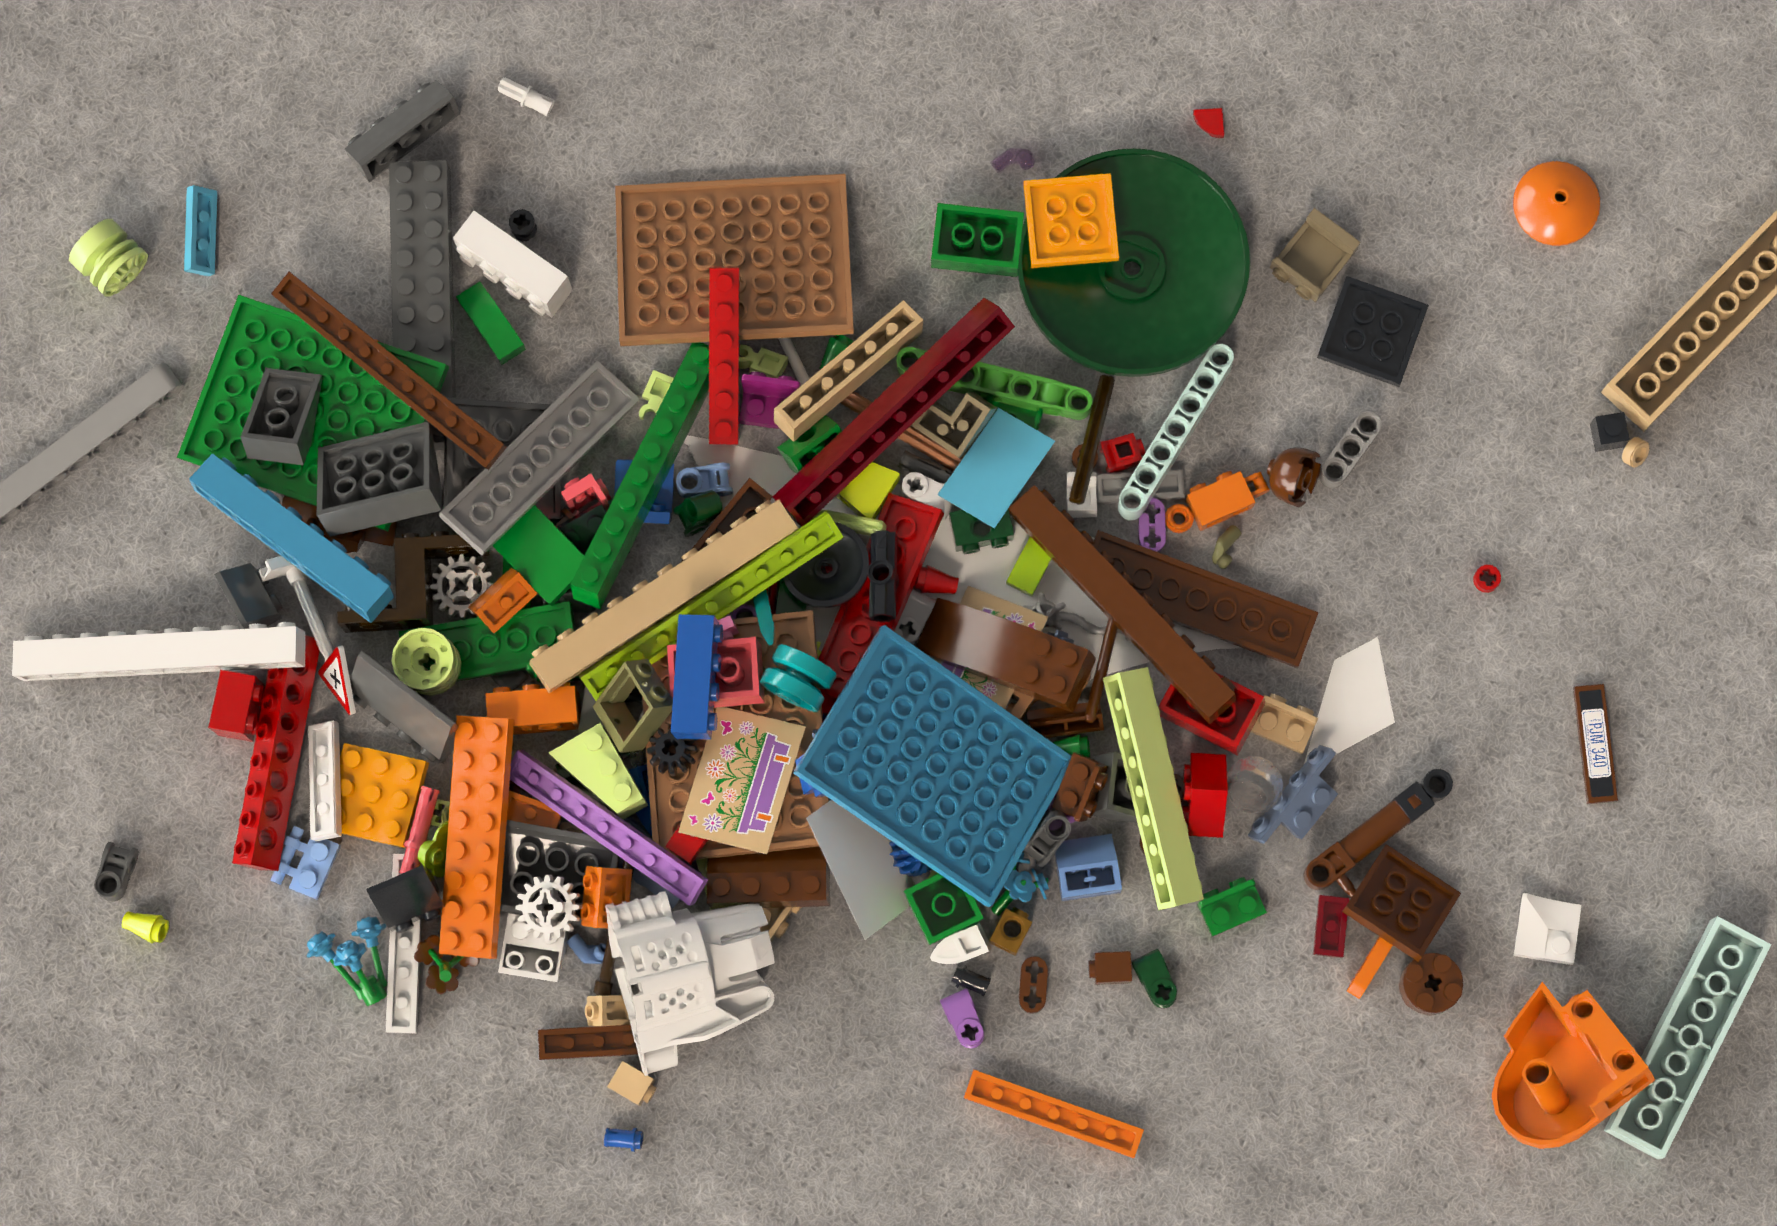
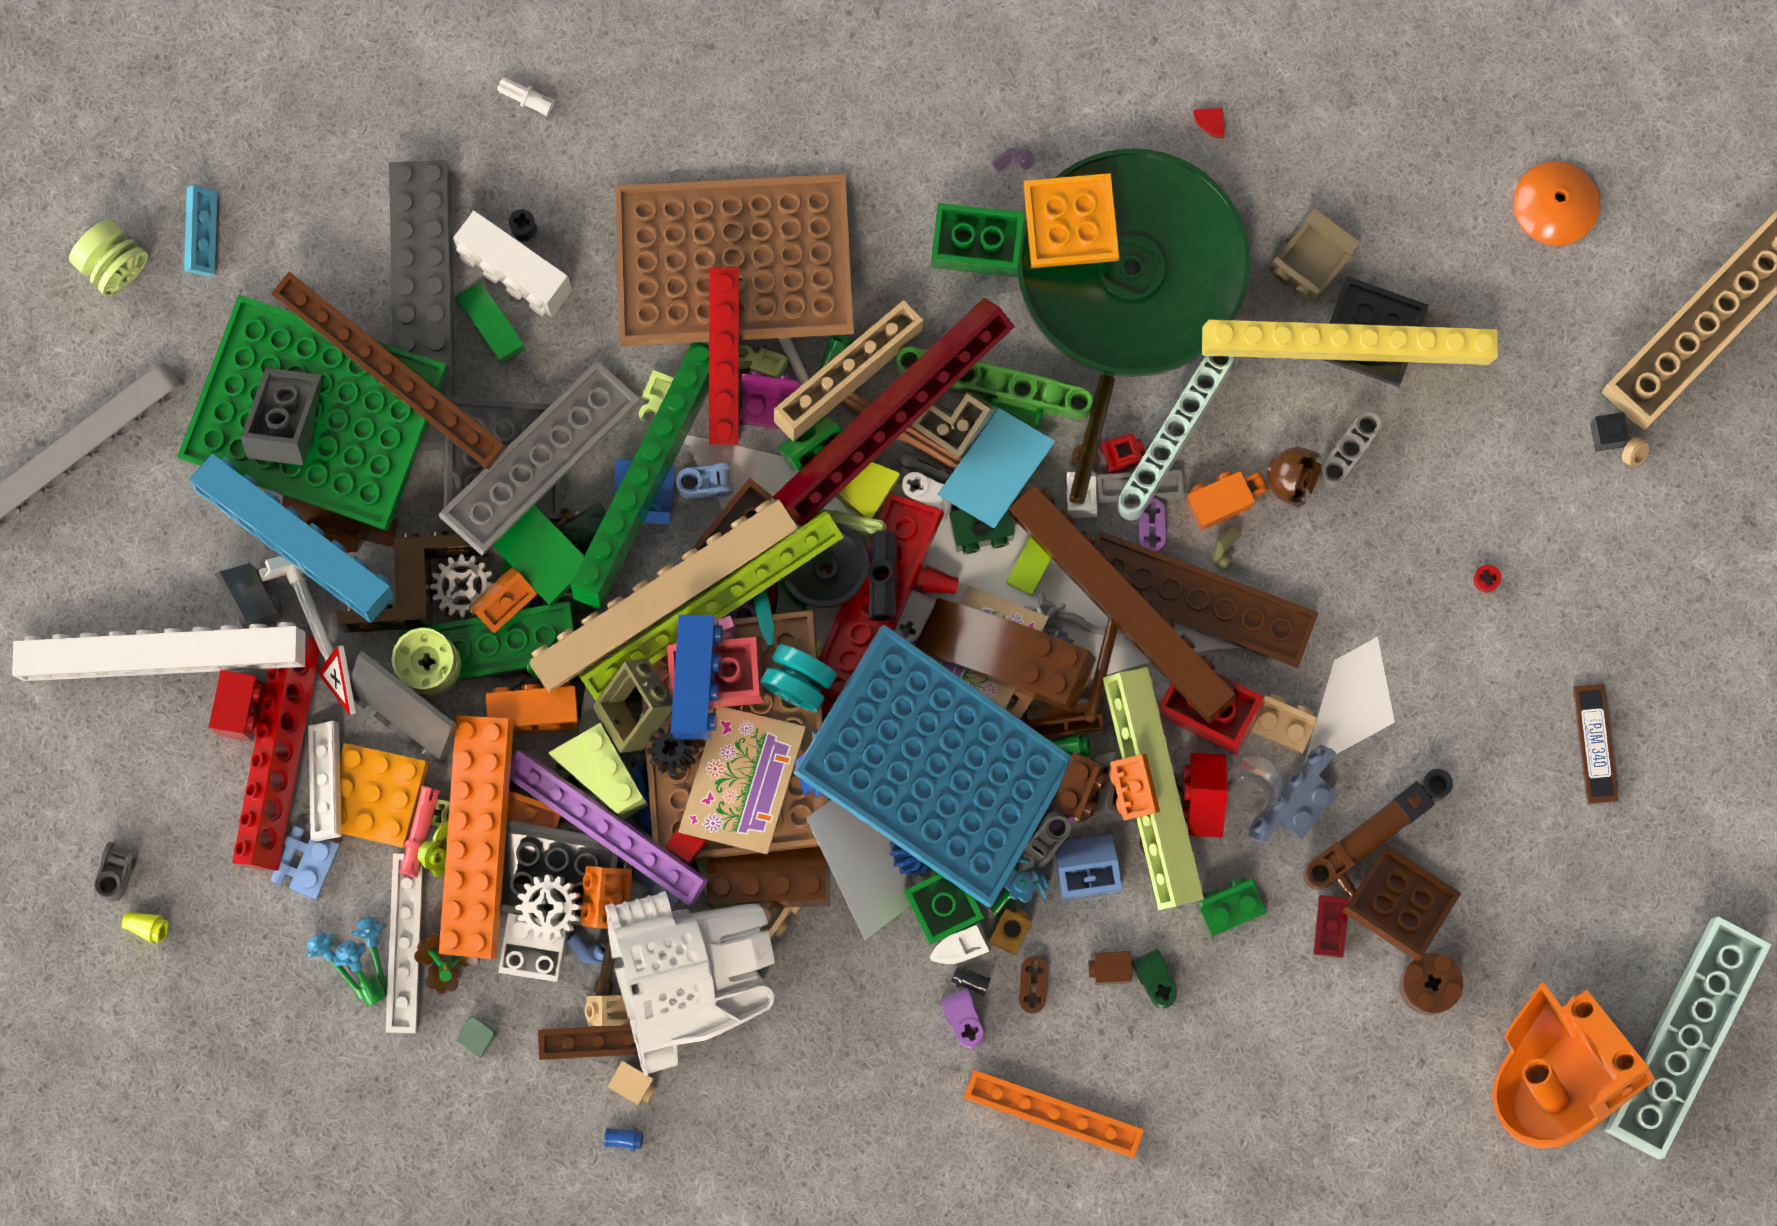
(378, 479): dark grey slope -> none
(402, 130): dark grey slope -> none
(407, 899): black slope -> none
(476, 1036): none -> slope
(583, 491): coral bracket -> none
(698, 511): dark green piece -> none
(1134, 787): none -> orange bracket
(1183, 510): orange plate -> none
(1349, 342): none -> light yellow brick
(1369, 967): orange beam -> none
(1547, 929): white plate -> none

